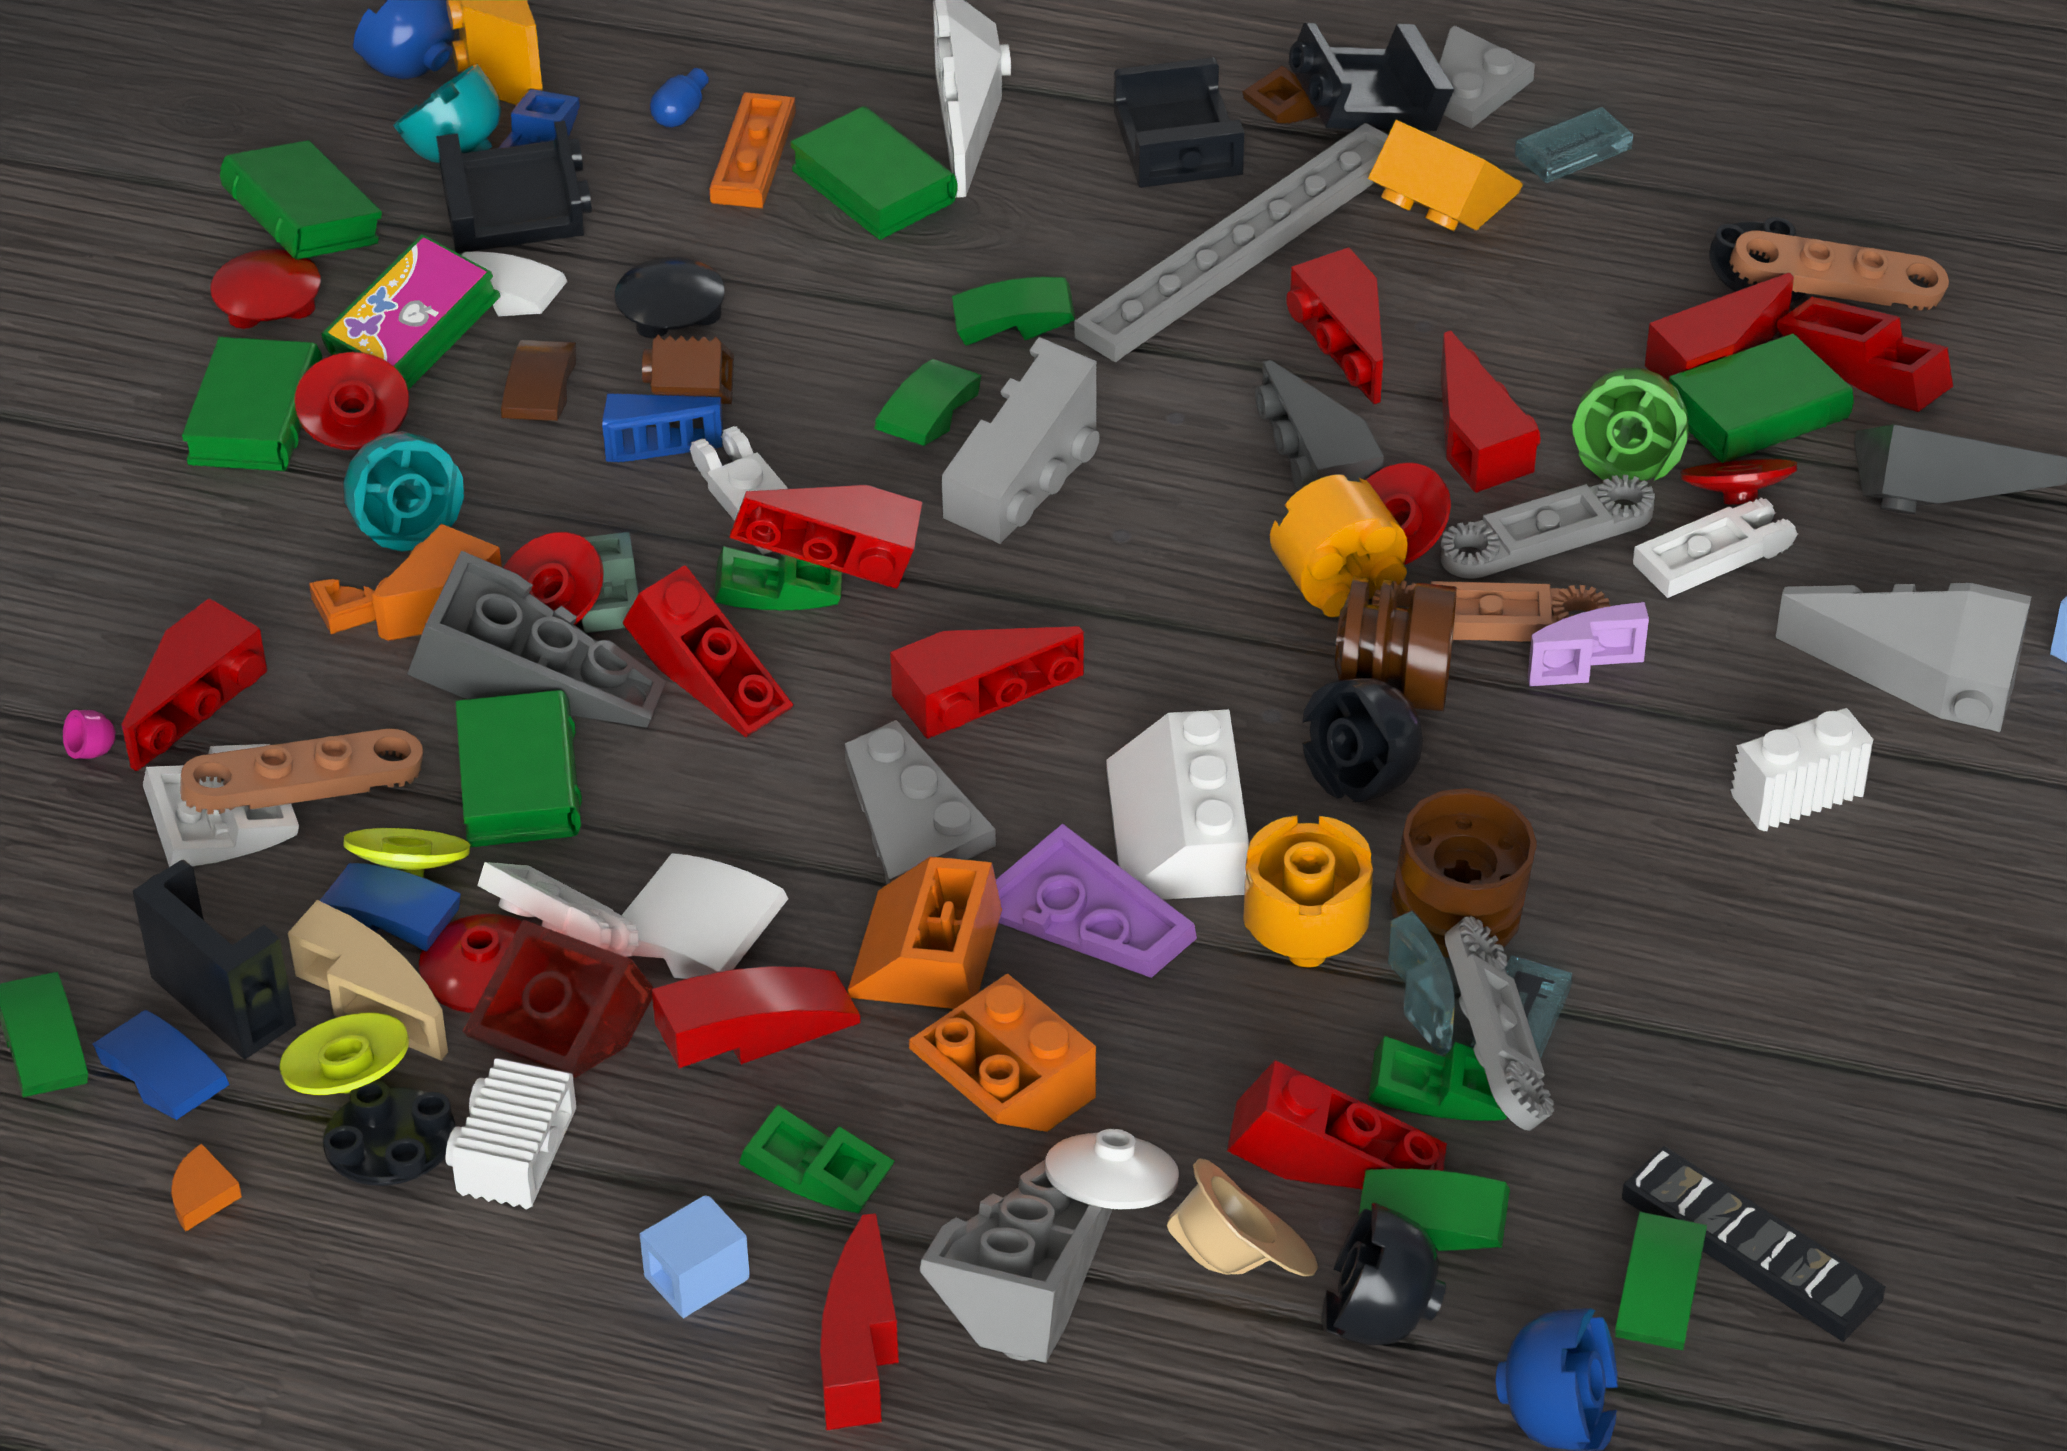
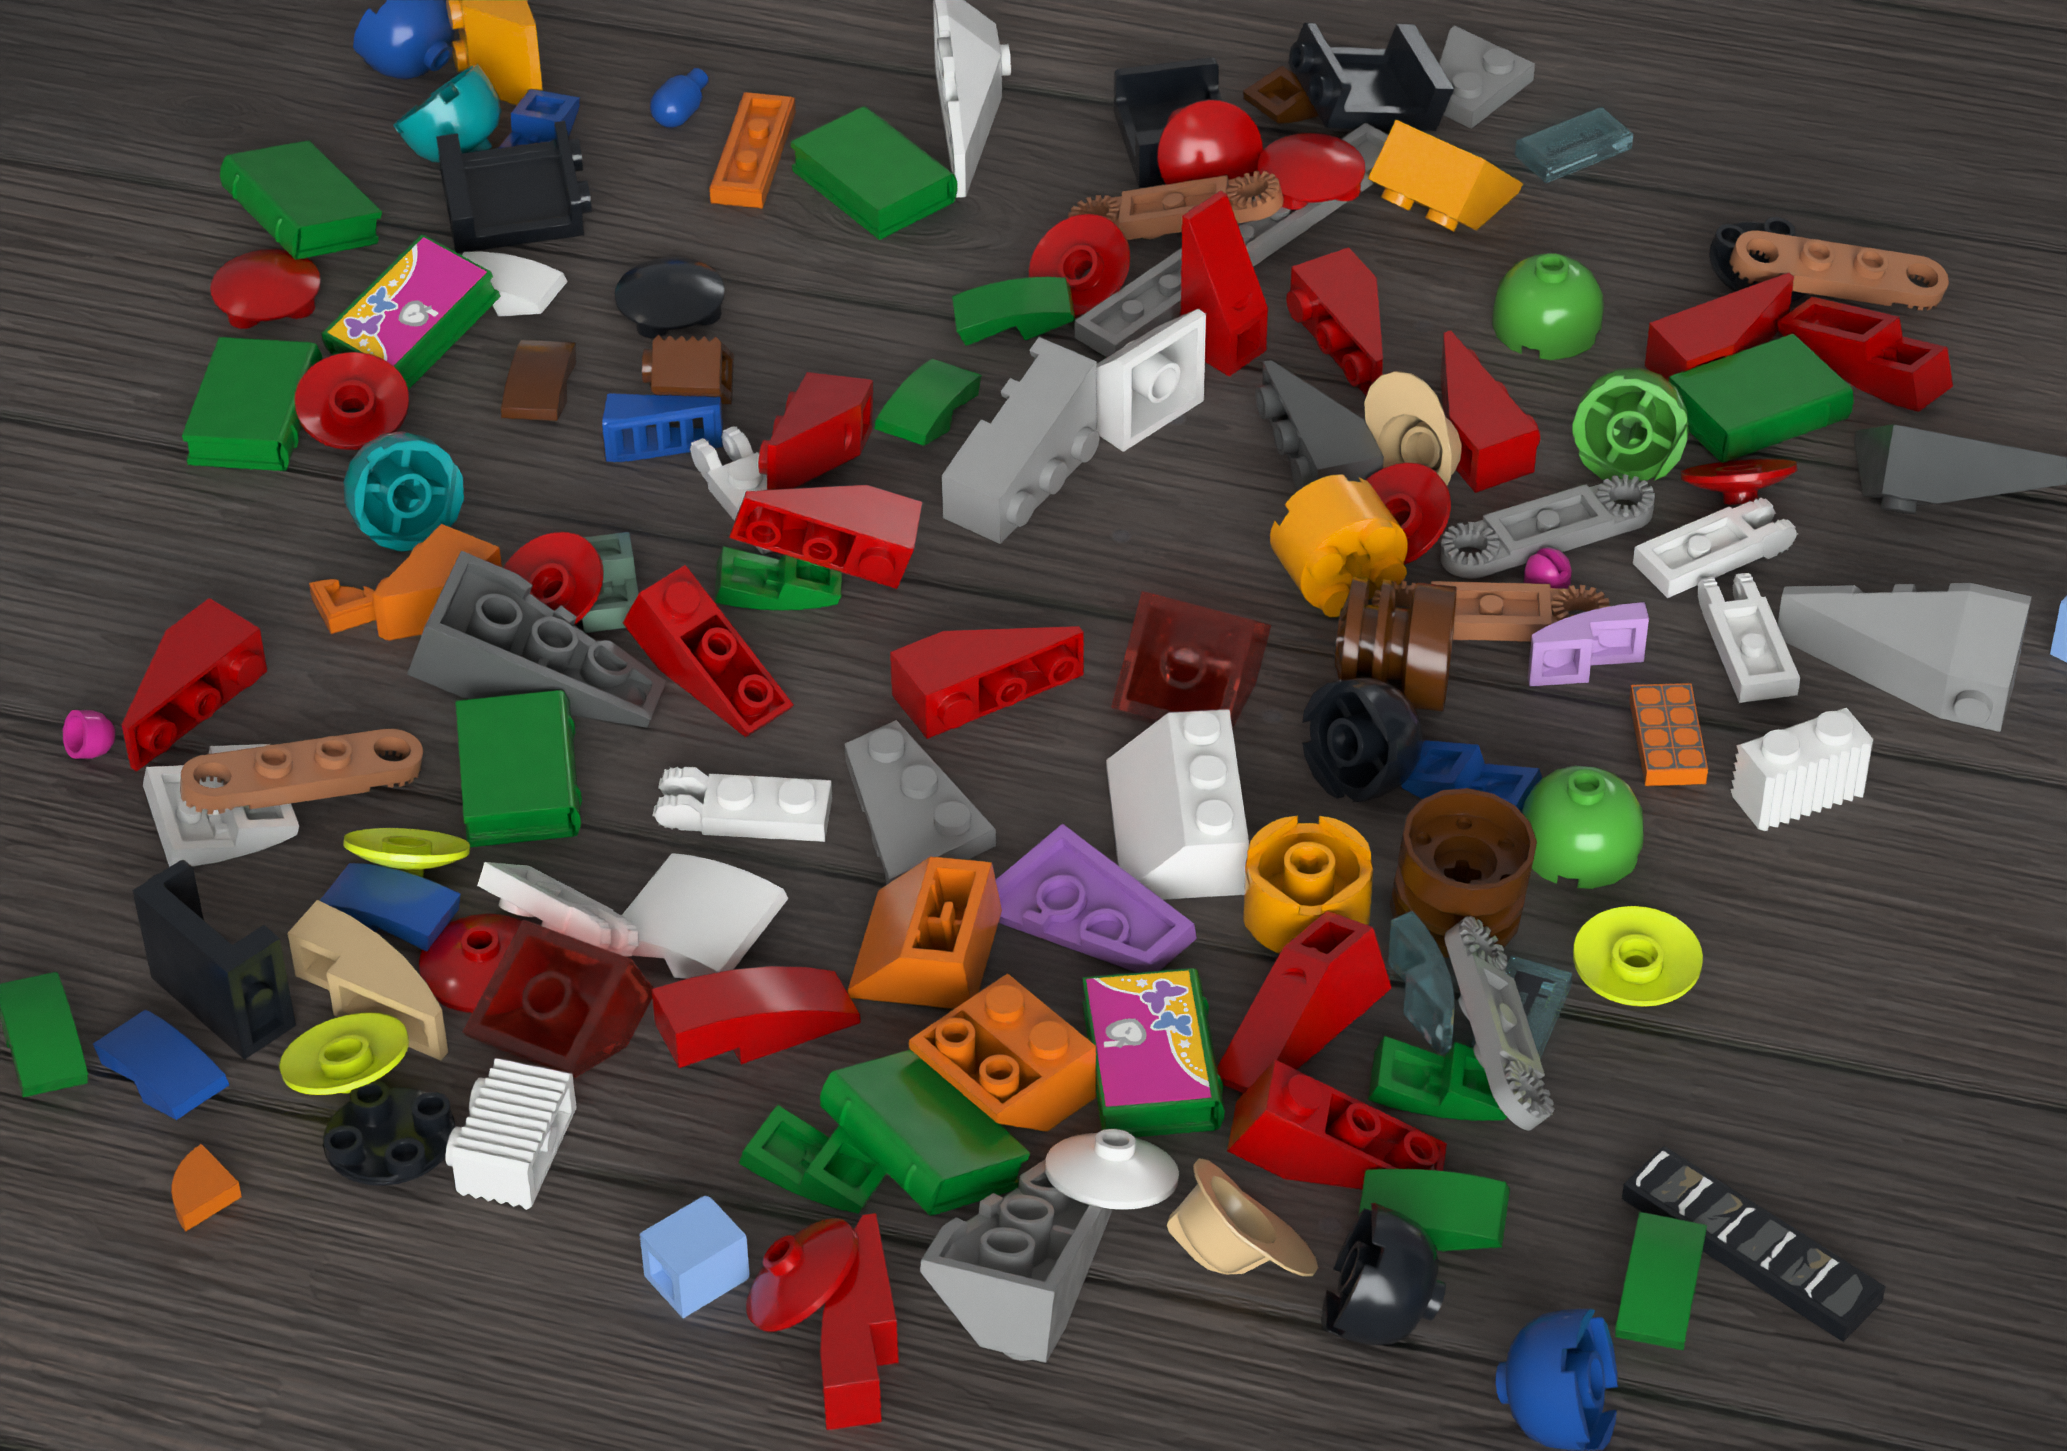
(744, 805): none -> white hinge
(801, 1274): none -> red dish
(819, 431): none -> red slope
(923, 1132): none -> green piece
(1083, 244): none -> red dish
(1151, 380): none -> white slope
(1153, 1053): none -> piece
(1160, 209): none -> nougat plate
(1188, 659): none -> clear red slope
(1208, 142): none -> red dish
(1223, 285): none -> red slope
(1307, 999): none -> red slope
(1313, 169): none -> red dish
(1411, 424): none -> tan piece
(1462, 766): none -> blue slope
(1548, 307): none -> bright green cylinder
(1548, 567): none -> dark pink hinge
(1584, 826): none -> bright green cylinder
(1637, 956): none -> neon yellow dish
(1668, 734): none -> orange tile
(1748, 641): none -> white hinge

